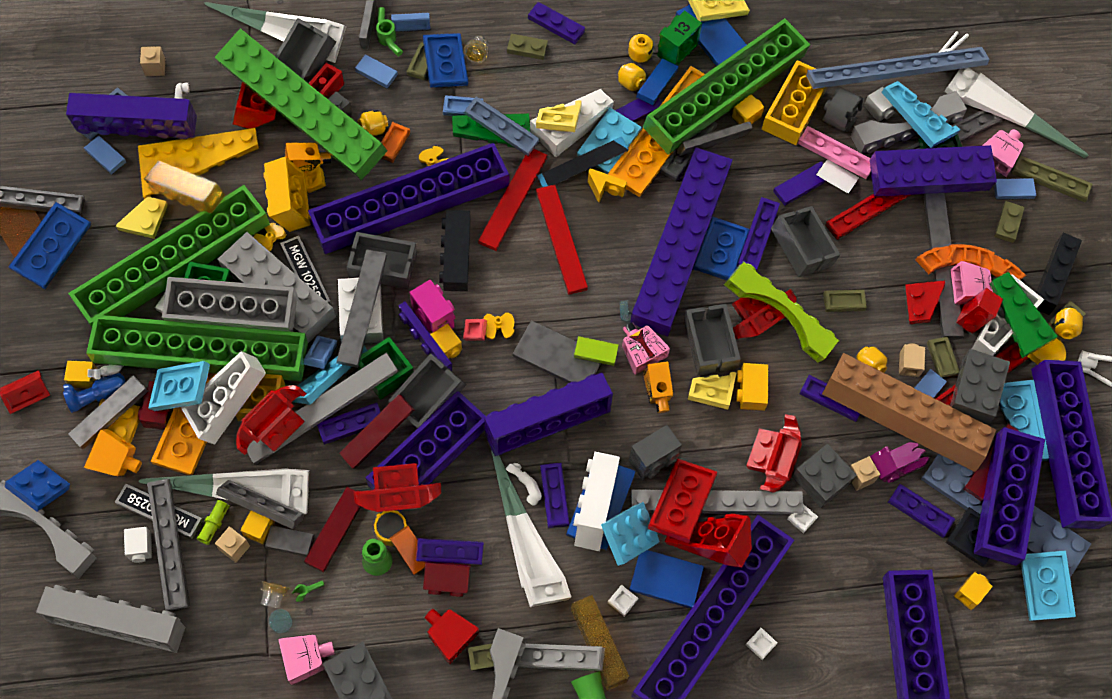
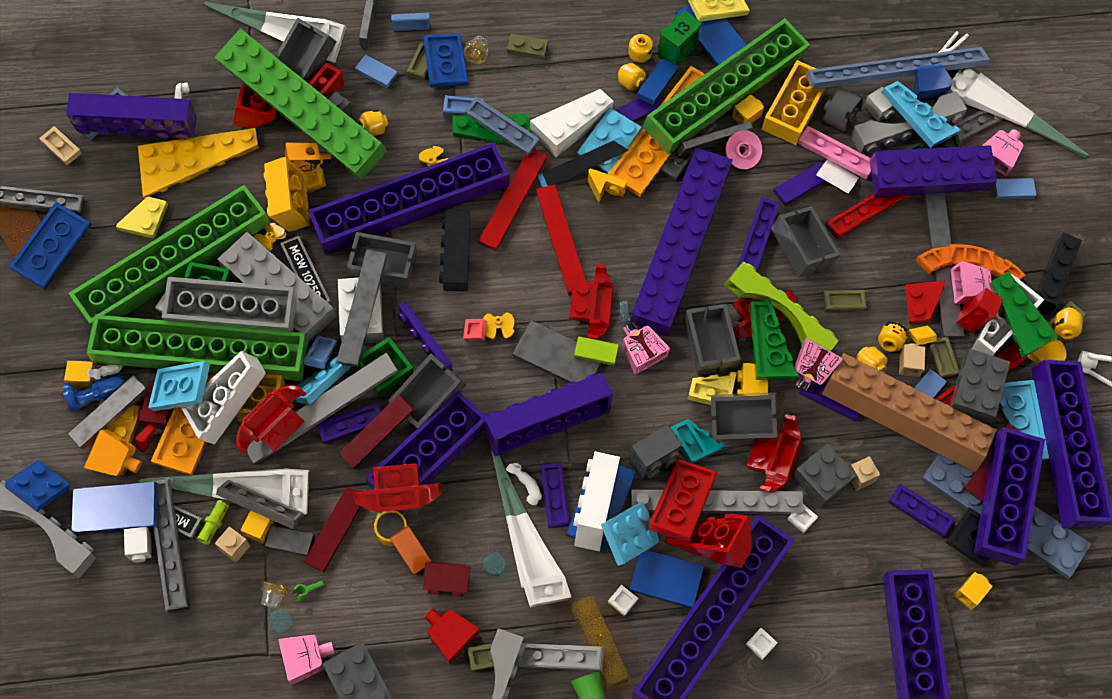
(24, 392): red panel -> none
(60, 145): none -> tan plate
(105, 154): medium blue tile -> none
(111, 618): light grey brick -> none
(114, 507): none -> tile
(144, 436): none -> red tile
(152, 61): tan brick -> none
(184, 187): clear yellow brick -> none
(379, 563): bright green plant -> none
(386, 32): bright green piece -> none
(394, 140): orange tile -> none
(431, 306): dark pink brick -> none
(447, 341): yellow brick -> none
(449, 551): dark purple tile -> none
(494, 564): none -> clear light blue tile
(556, 23): dark purple plate -> none
(559, 117): light yellow wing -> none
(593, 302): none -> red plate
(658, 377): light orange torso -> none
(695, 441): none -> teal wing
(721, 248): blue tile -> none
(745, 416): none -> dark grey piece
(751, 149): none -> bright pink dish
(769, 348): none -> green wing
(815, 364): none -> bright pink torso
(893, 336): none -> yellow head
(898, 462): magenta piece -> none
(922, 335): none -> yellow tile
(931, 82): none -> blue slope
(1009, 222): olive plate -> none
(1047, 586): medium azure plate -> none
(1052, 178): olive tile -> none

